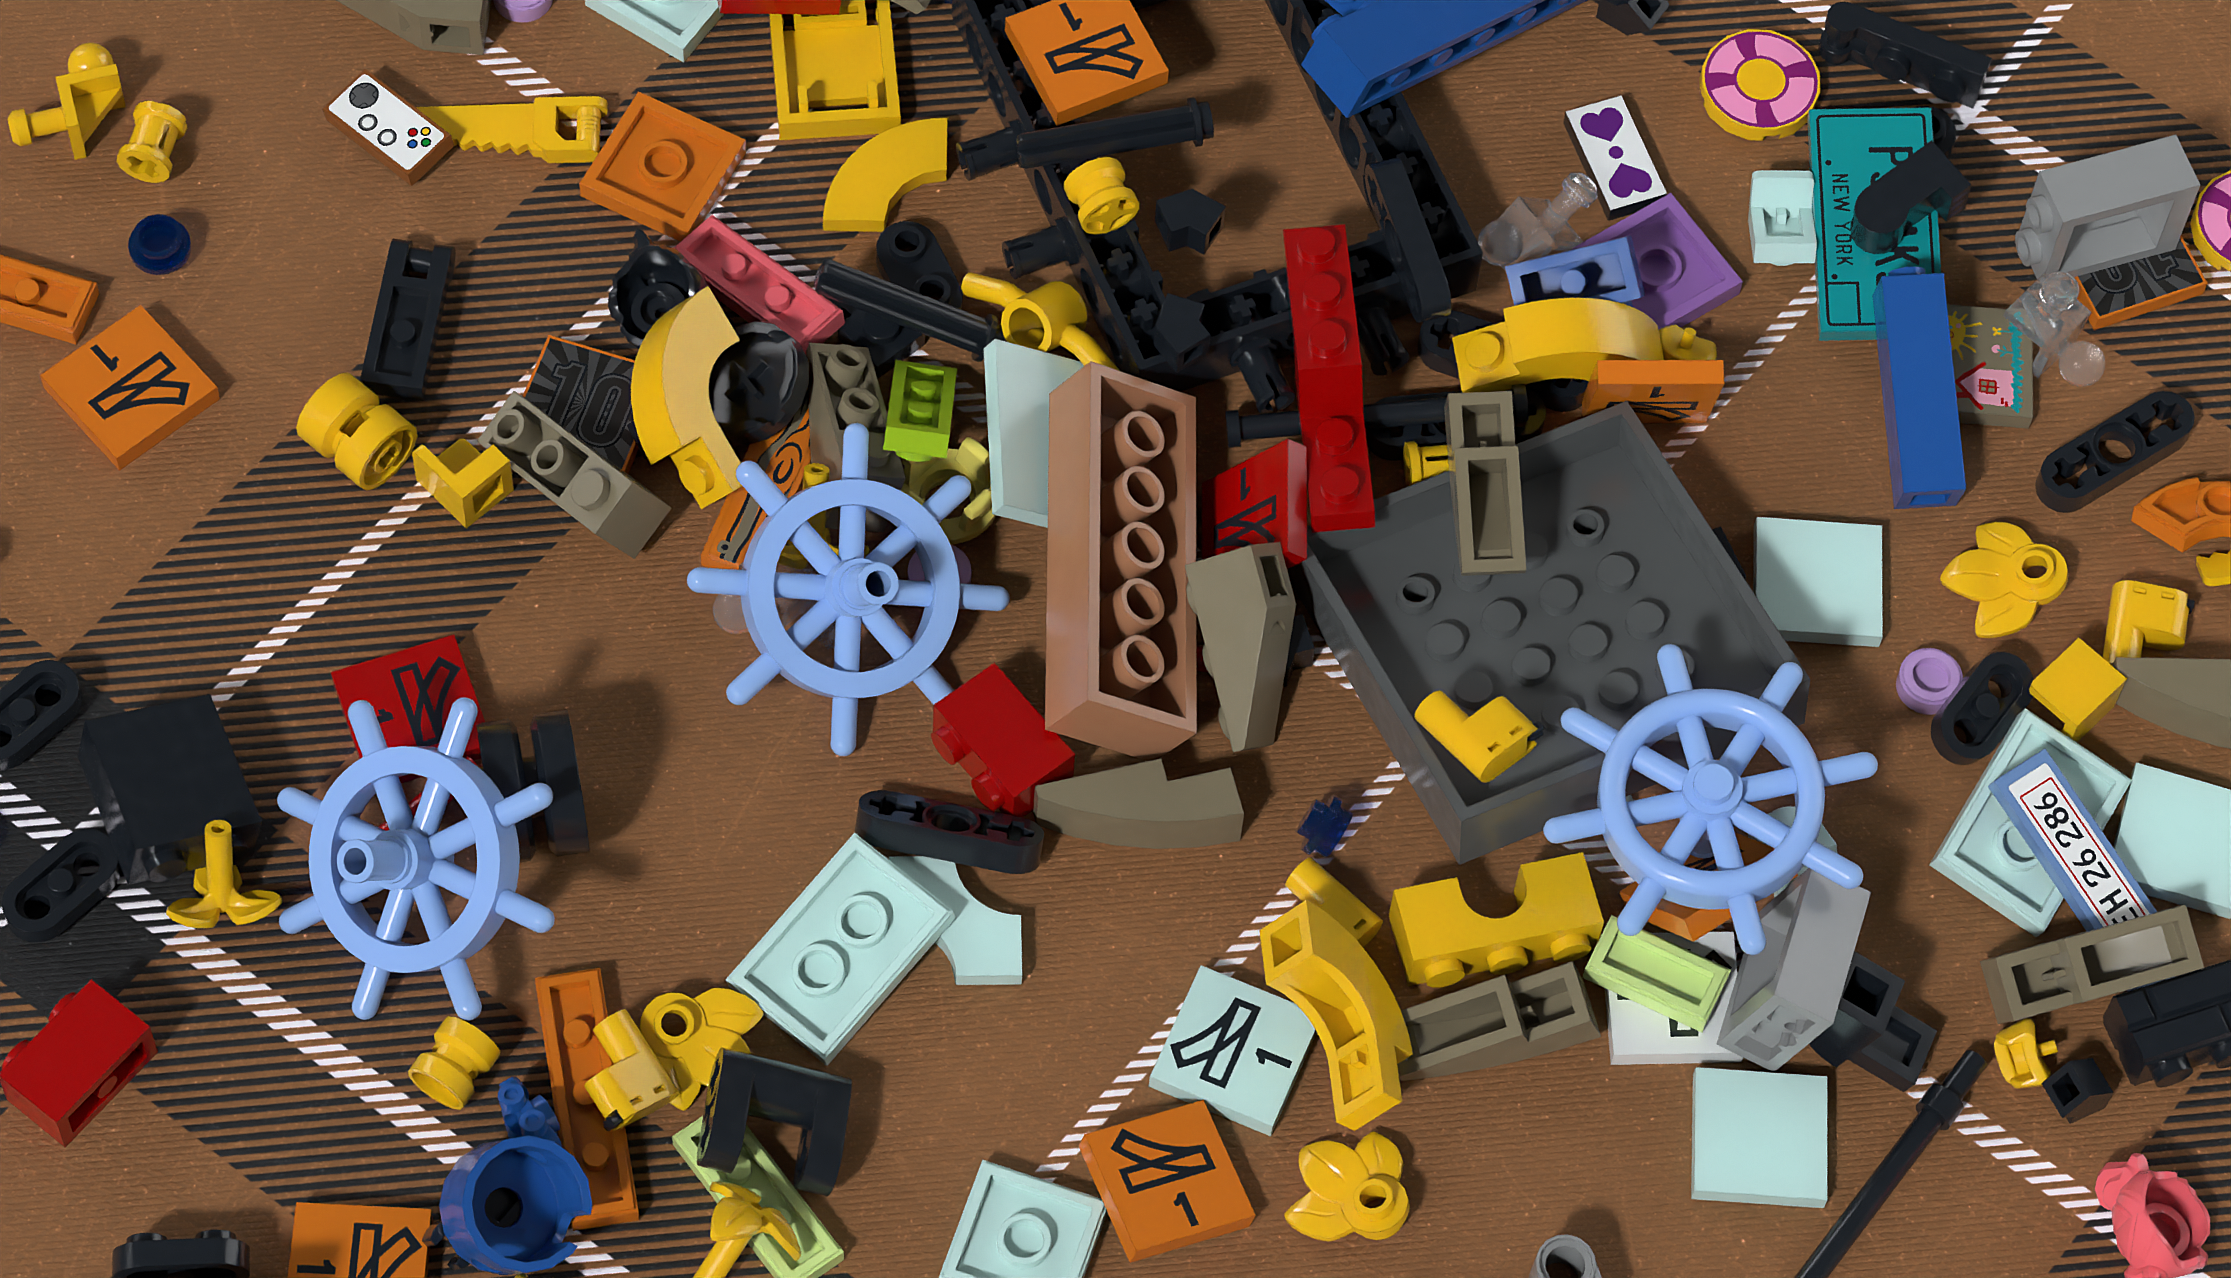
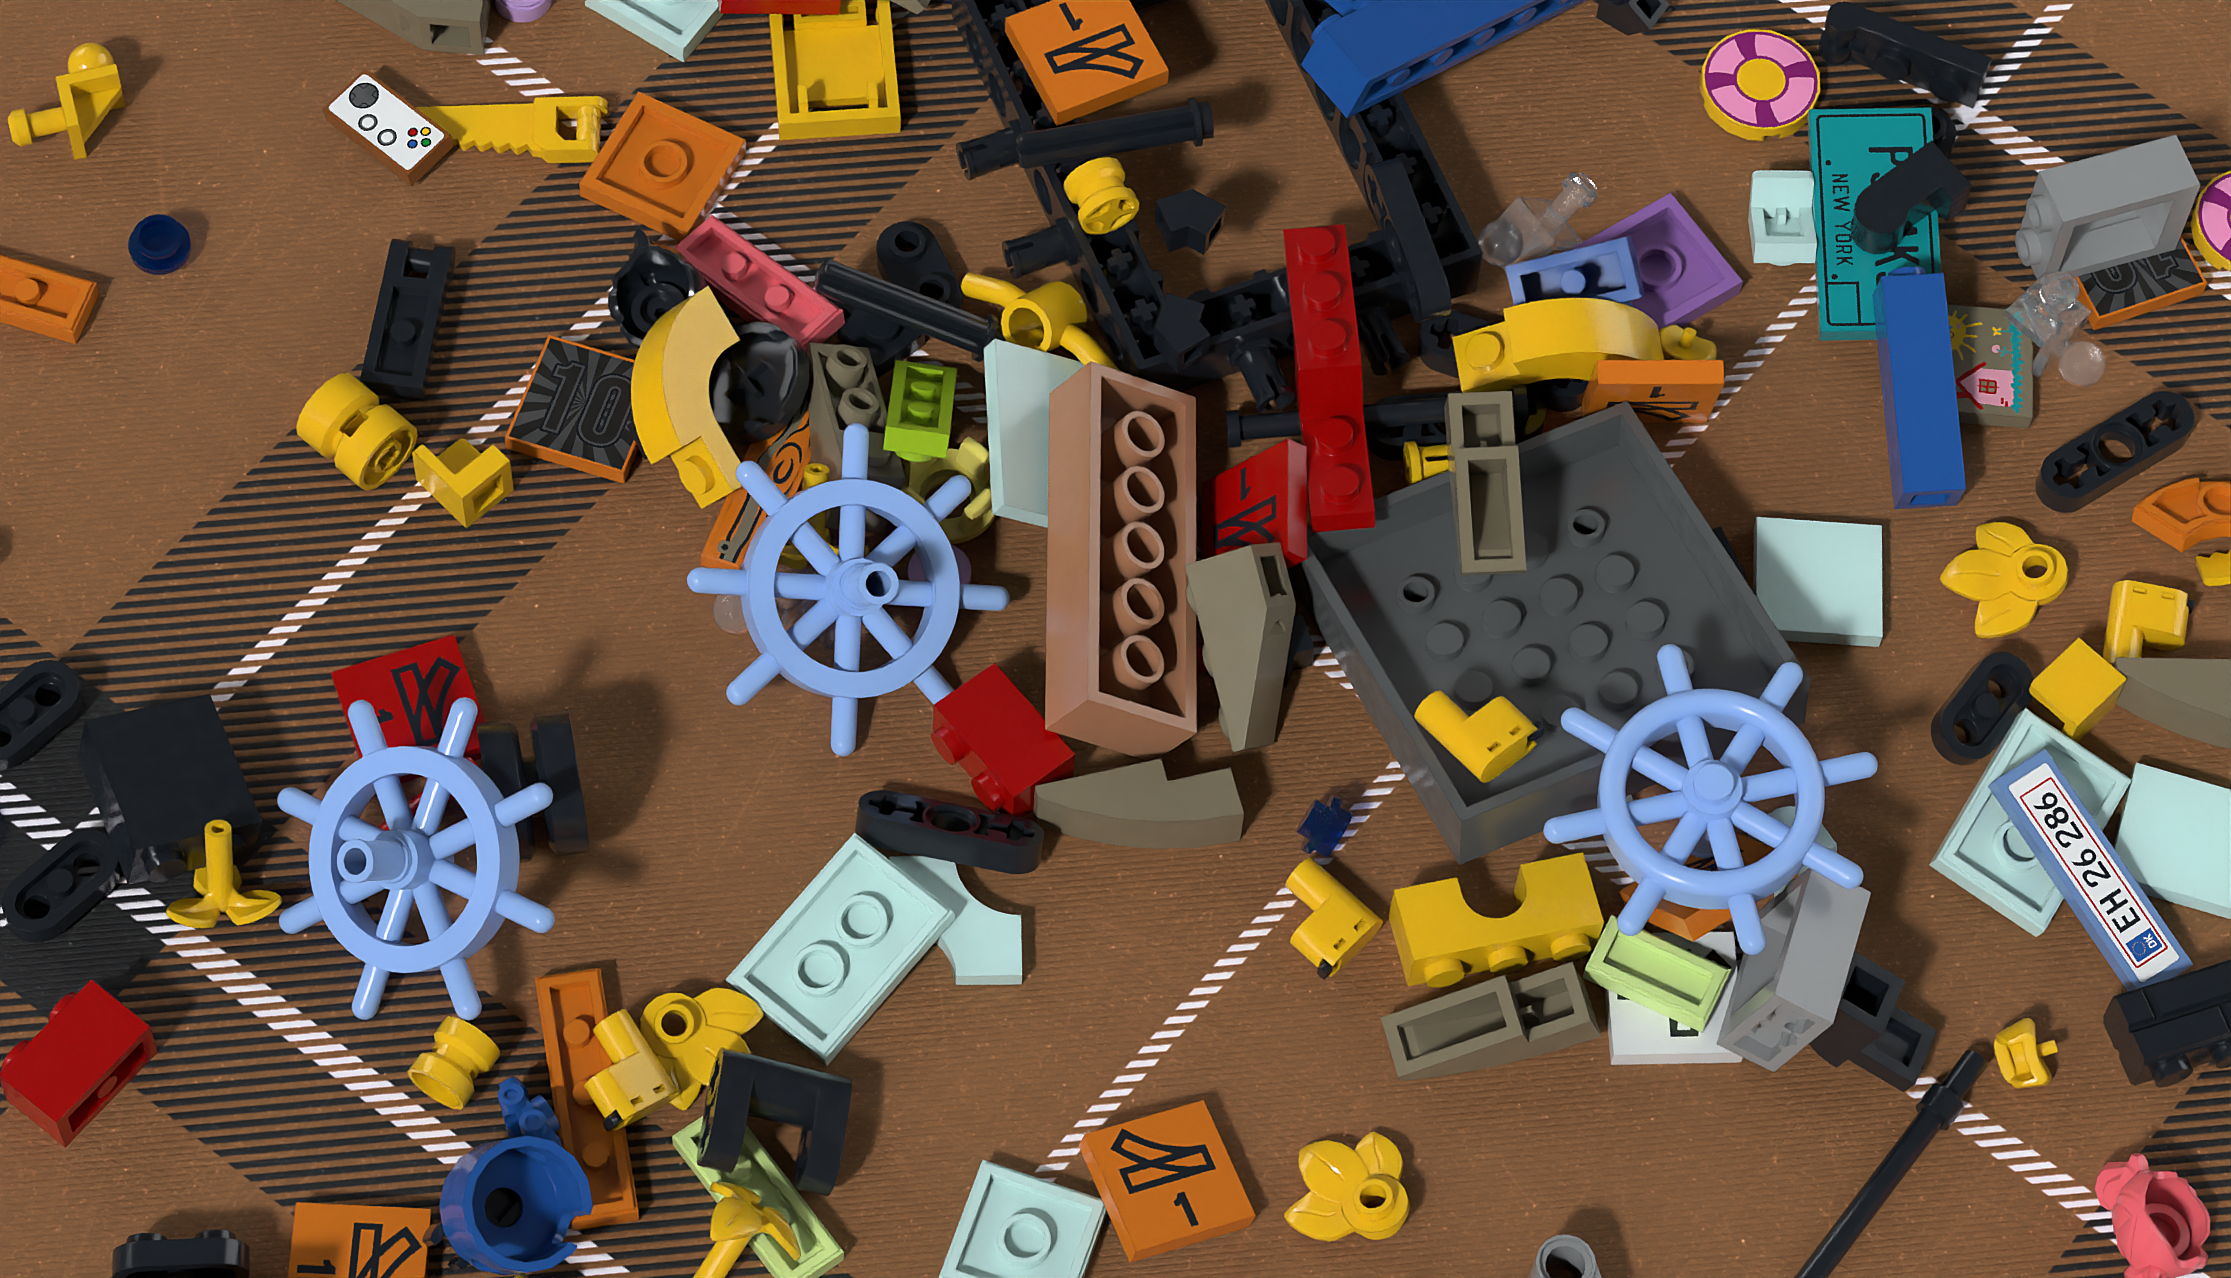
(130, 387): orange tile -> none
(152, 142): yellow bush -> none
(575, 475): dark tan slope -> none
(883, 172): yellow tile -> none
(1234, 1050): light aqua tile -> none
(1347, 1003): yellow arch -> none
(1614, 157): tile -> none
(1759, 1137): light aqua tile -> none
(1927, 679): lavender tile -> none
(2090, 1083): black piece -> none
(2091, 964): dark tan slope -> none

